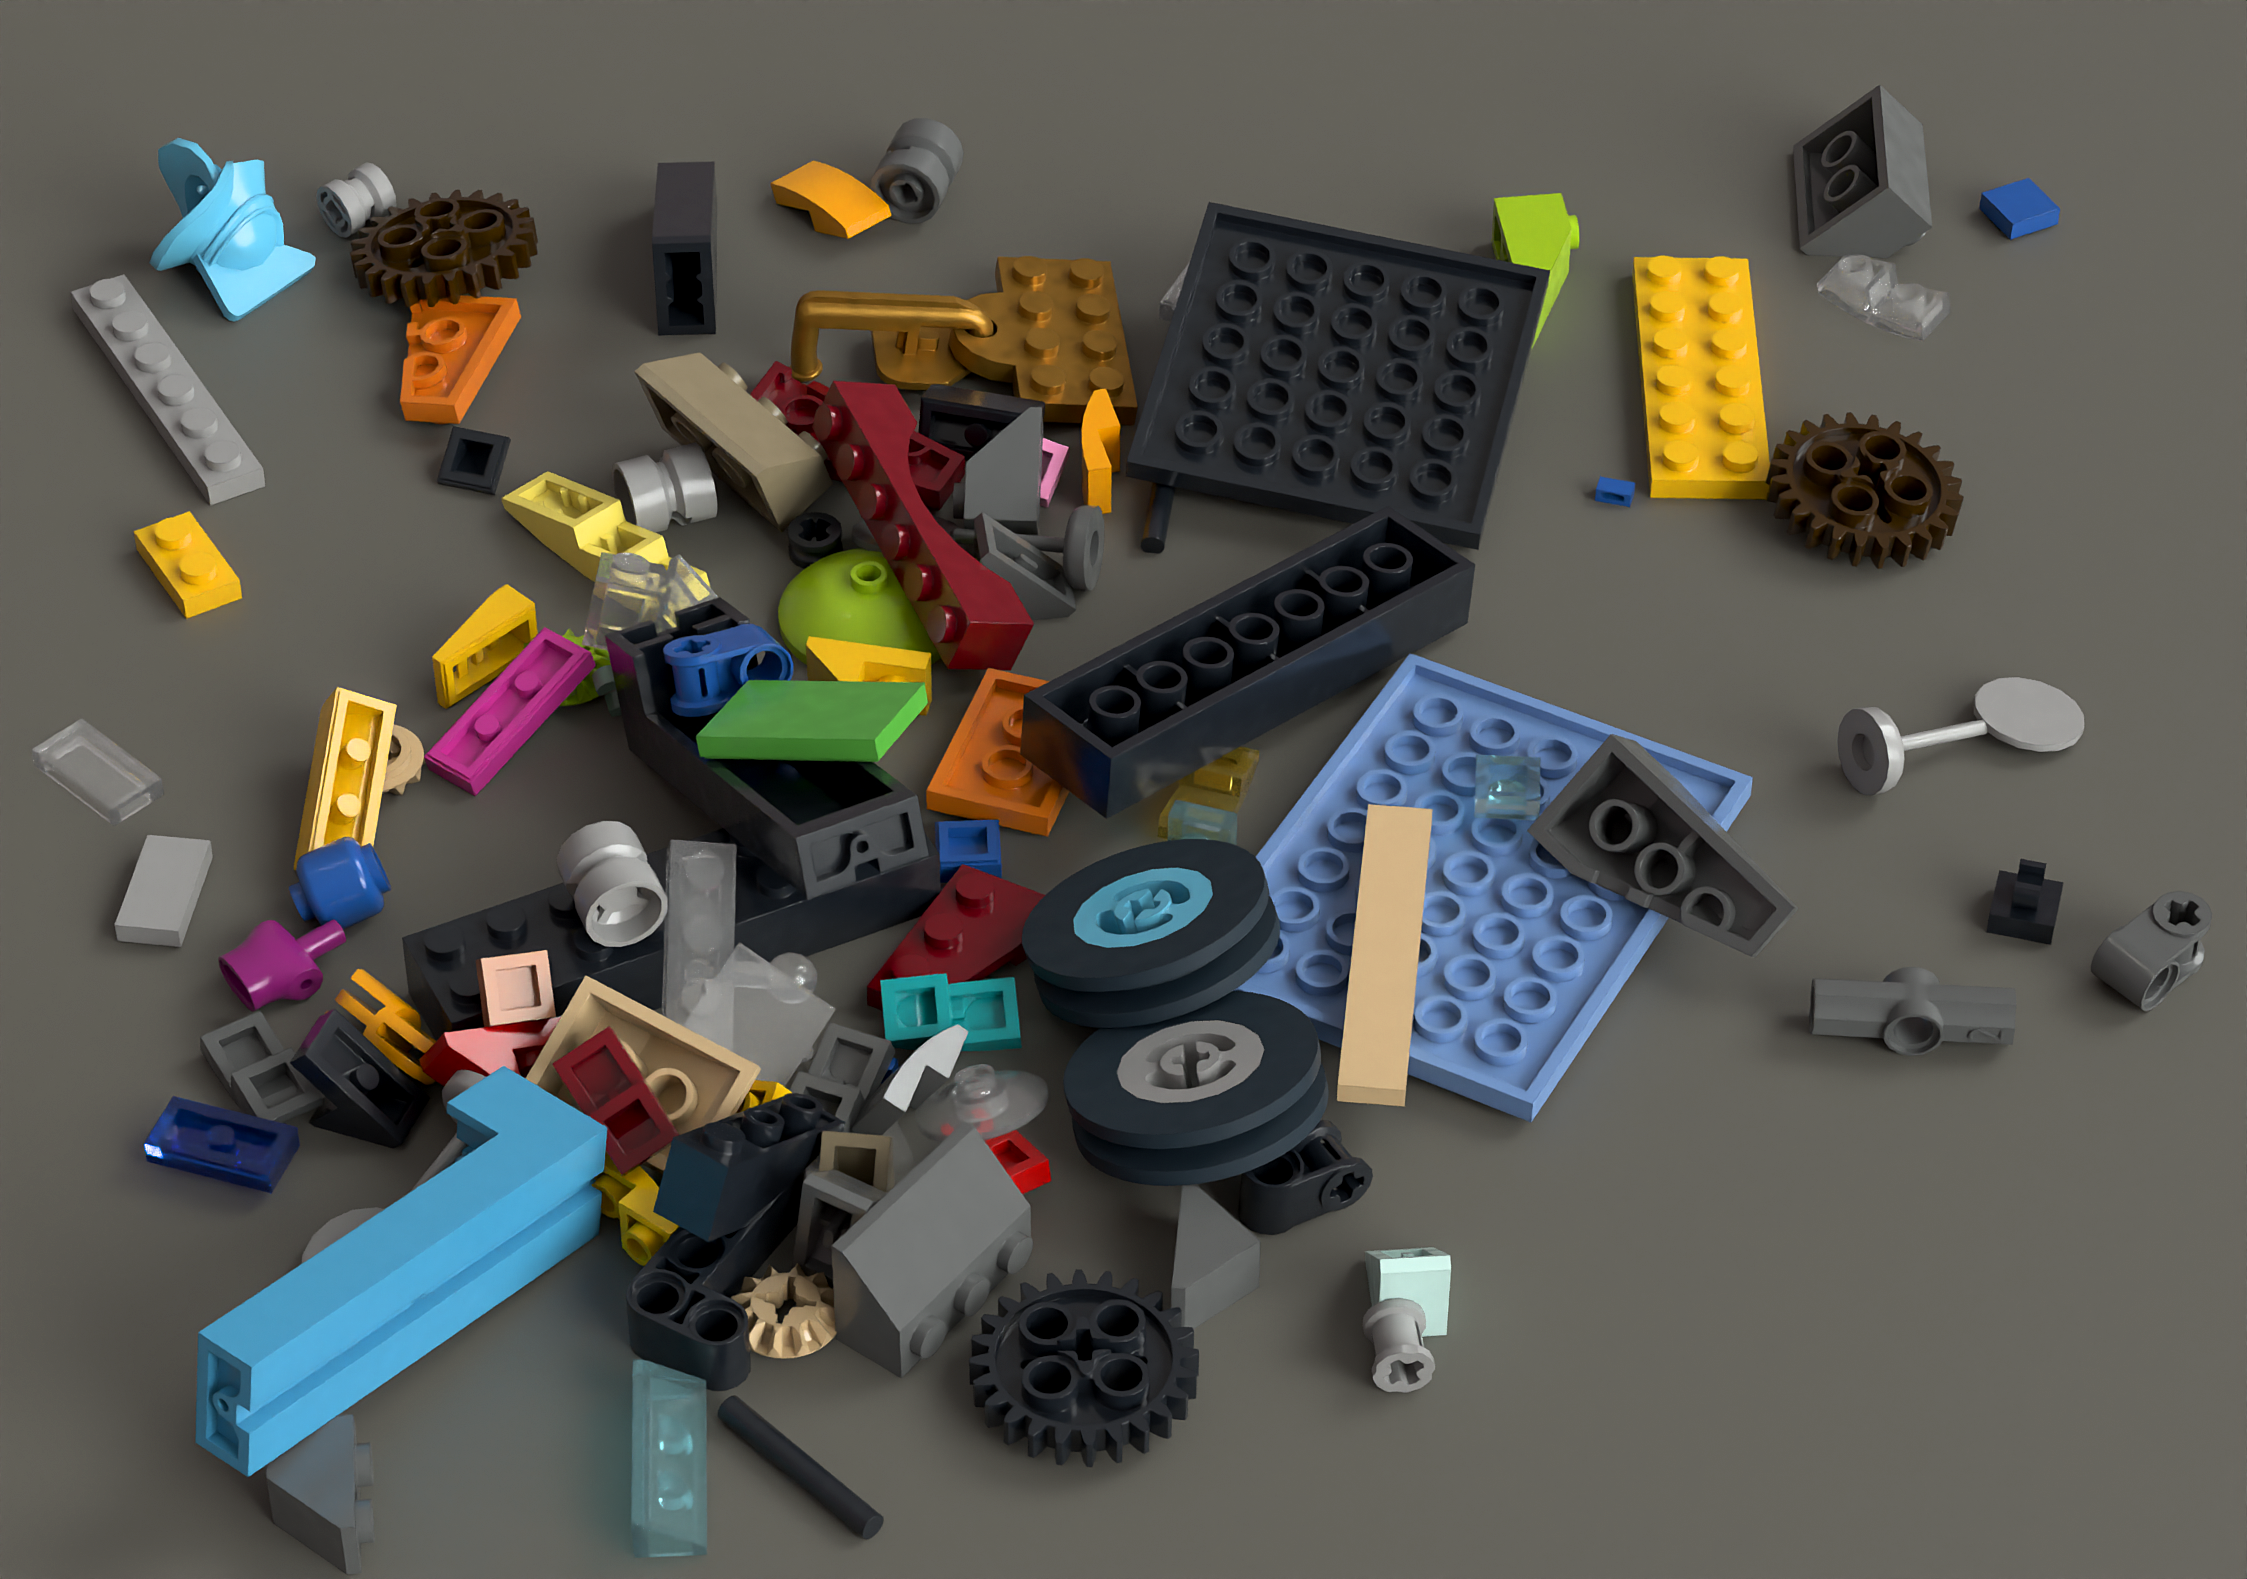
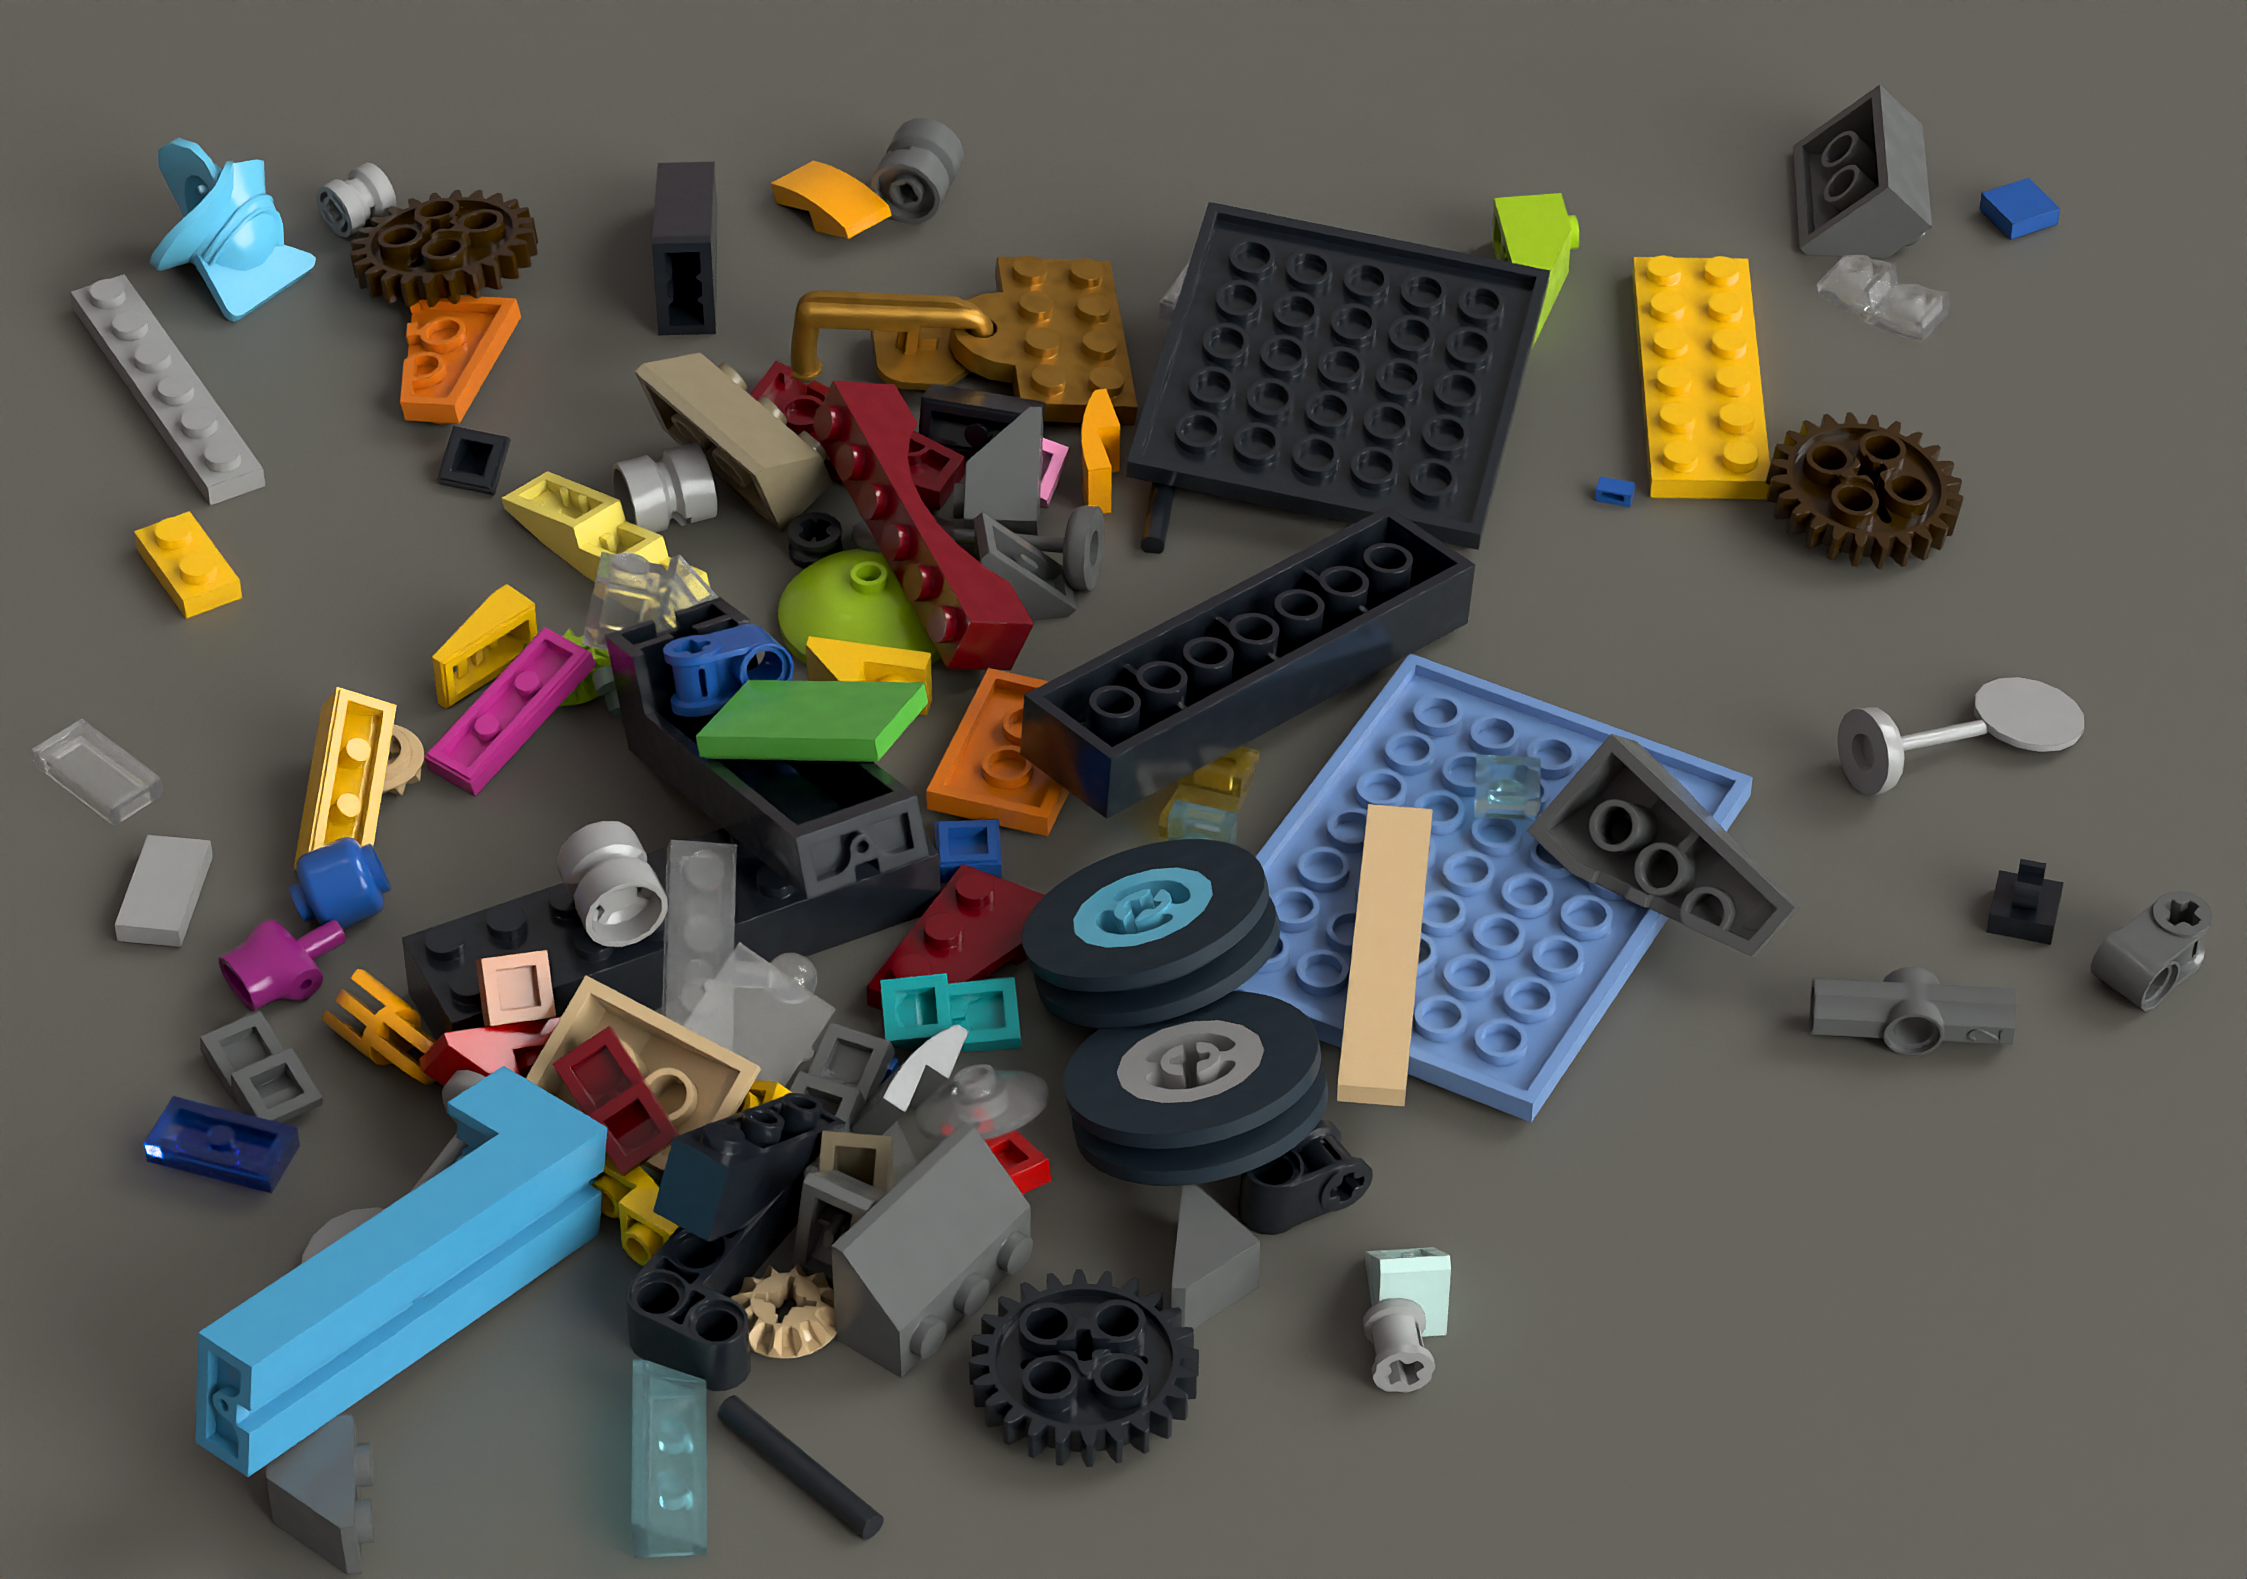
(361, 1086): black slope -> none

